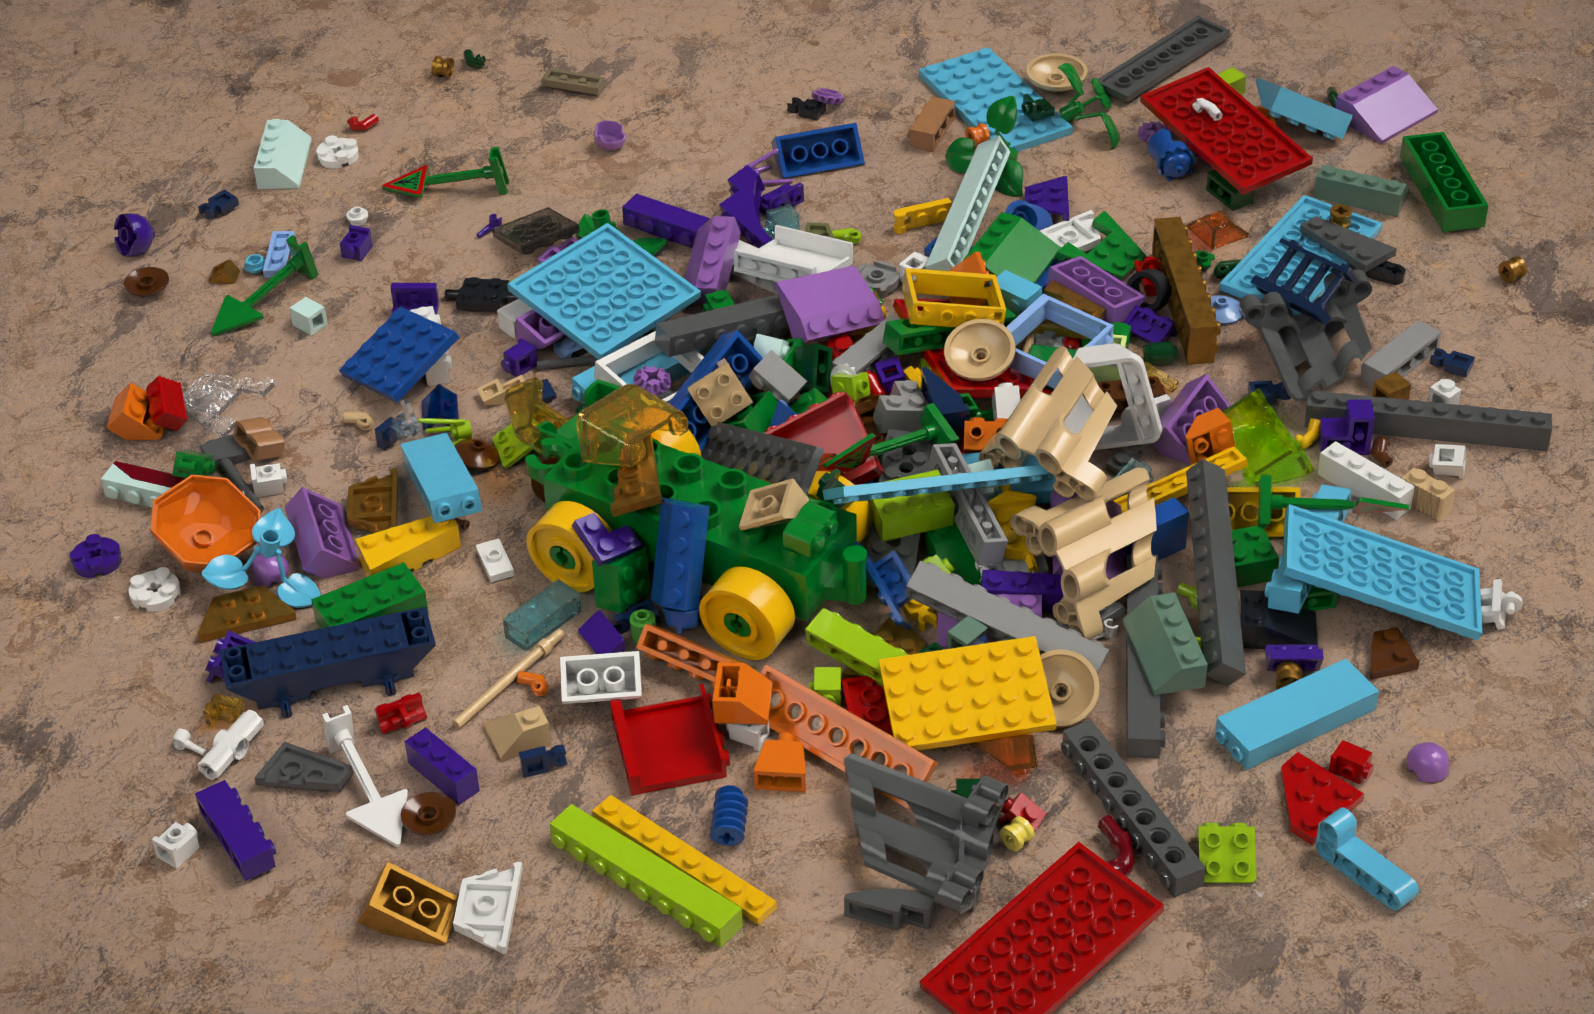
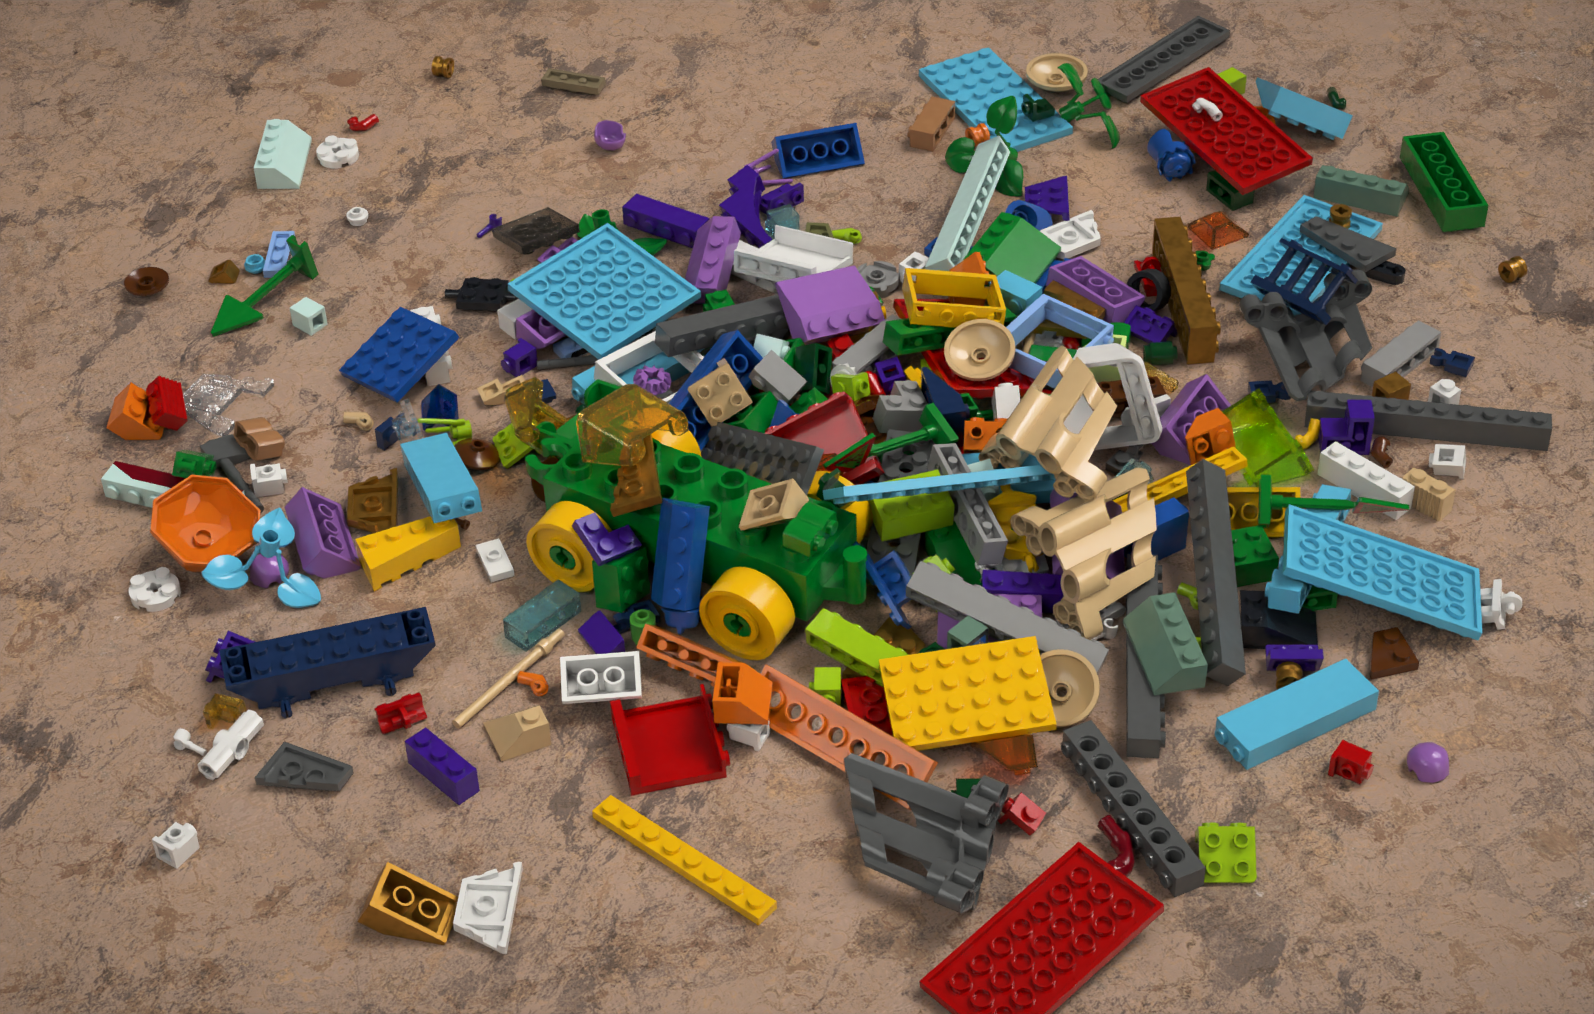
(84, 557): dark purple plate -> none
(134, 234): dark purple cylinder -> none
(221, 203): dark blue plate -> none
(236, 830): dark purple brick -> none
(243, 612): pearl gold wing -> none
(356, 243): dark purple brick -> none
(371, 597): green brick -> none
(381, 814): white piece -> none
(414, 296): dark purple bracket -> none
(416, 180): green piece -> none
(428, 813): reddish brown dish -> none
(470, 60): dark green arm -> none
(538, 760): dark blue plate -> none
(646, 875): lime brick -> none
(728, 816): blue piece -> none
(781, 765): orange torso -> none
(809, 109): black plate -> none
(828, 96): medium lavender gear -> none
(891, 907): dark grey slope -> none
(920, 612): yellow plate -> none
(921, 215): yellow plate -> none
(1017, 833): light yellow wheel -> none
(1112, 254): green wing -> none
(1149, 129): medium lavender gear -> none
(1223, 268): dark green arm -> none
(1226, 309): light blue dish -> none
(1313, 795): red plate -> none
(1361, 863): medium azure beam -> none
(1386, 105): slope -> none

